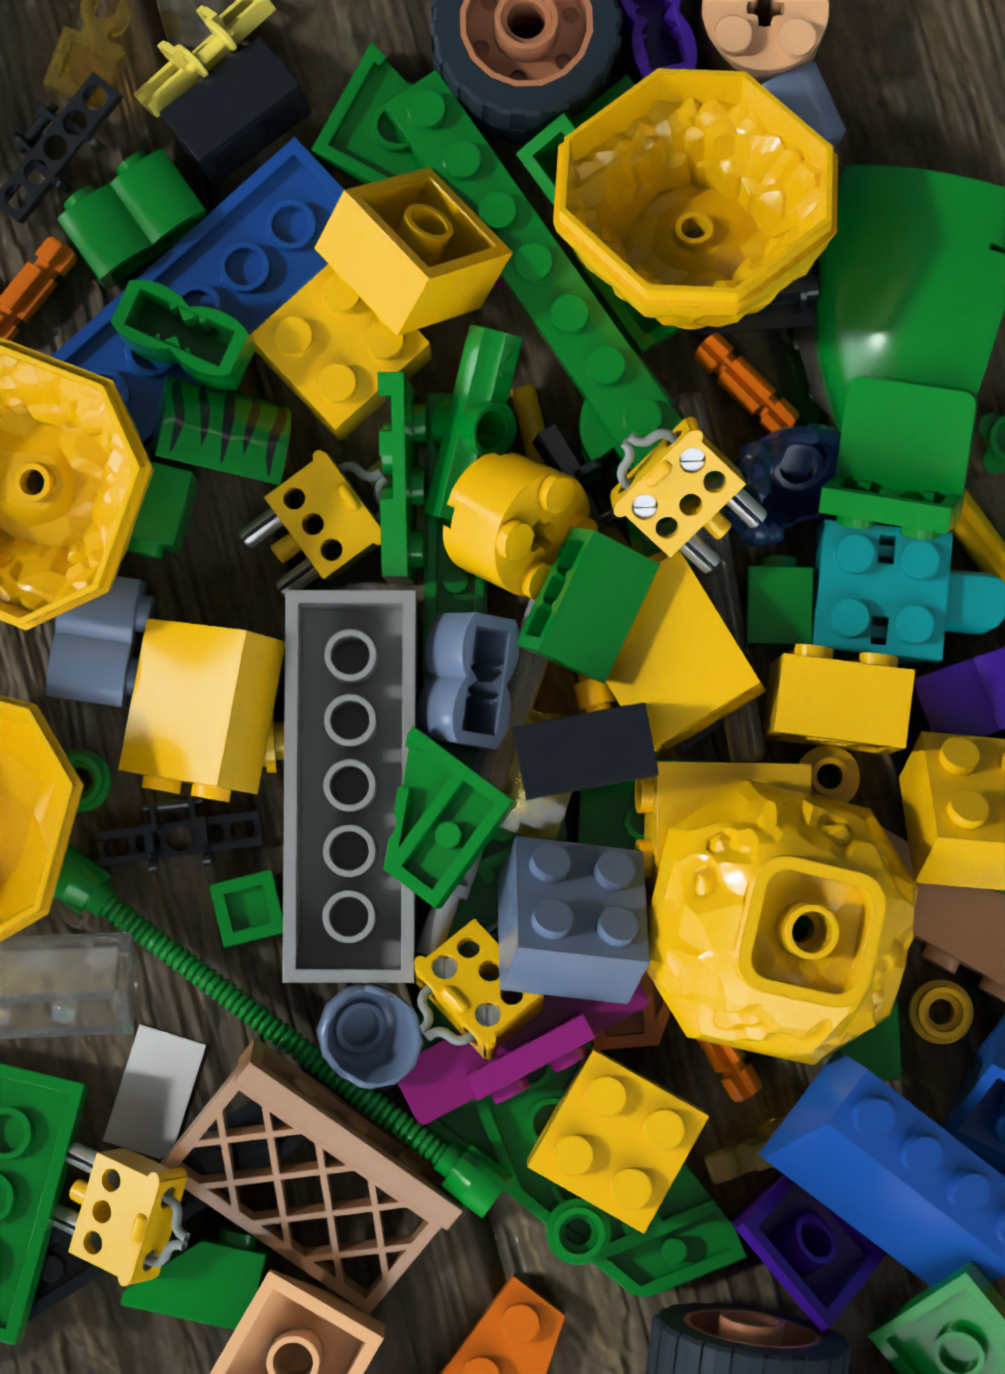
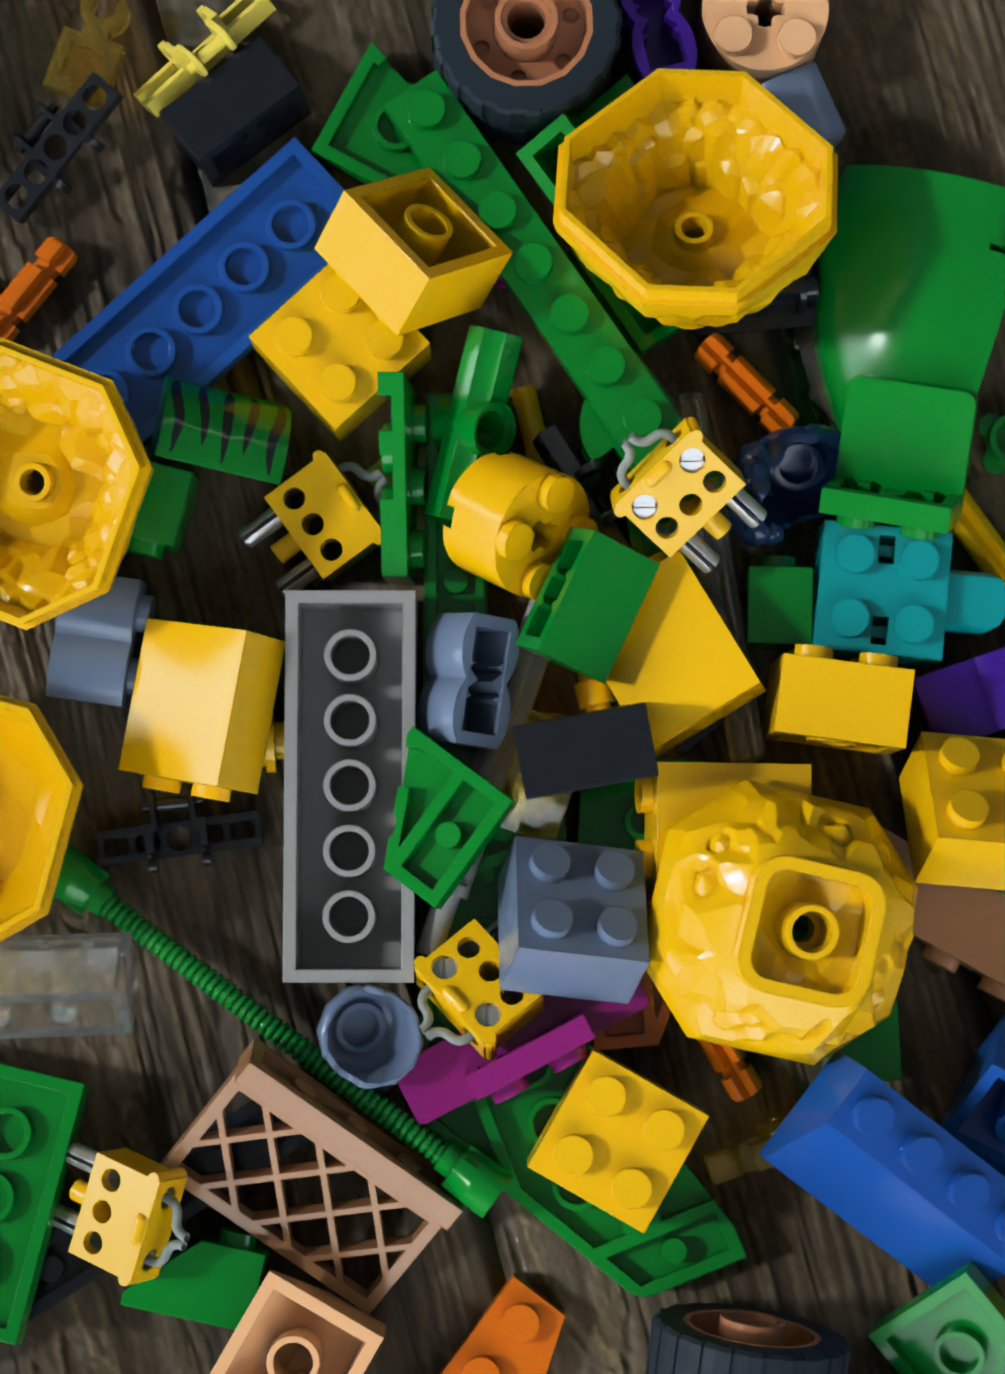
(100, 776): green plate -> none
(132, 217): green brick -> none
(154, 1092): white sticker -> none
(168, 331): green brick -> none
(247, 908): green plate -> none
(578, 1252): green plate -> none
(807, 1248): dark purple slope -> none
(845, 765): yellow plate -> none
(960, 1015): yellow plate -> none

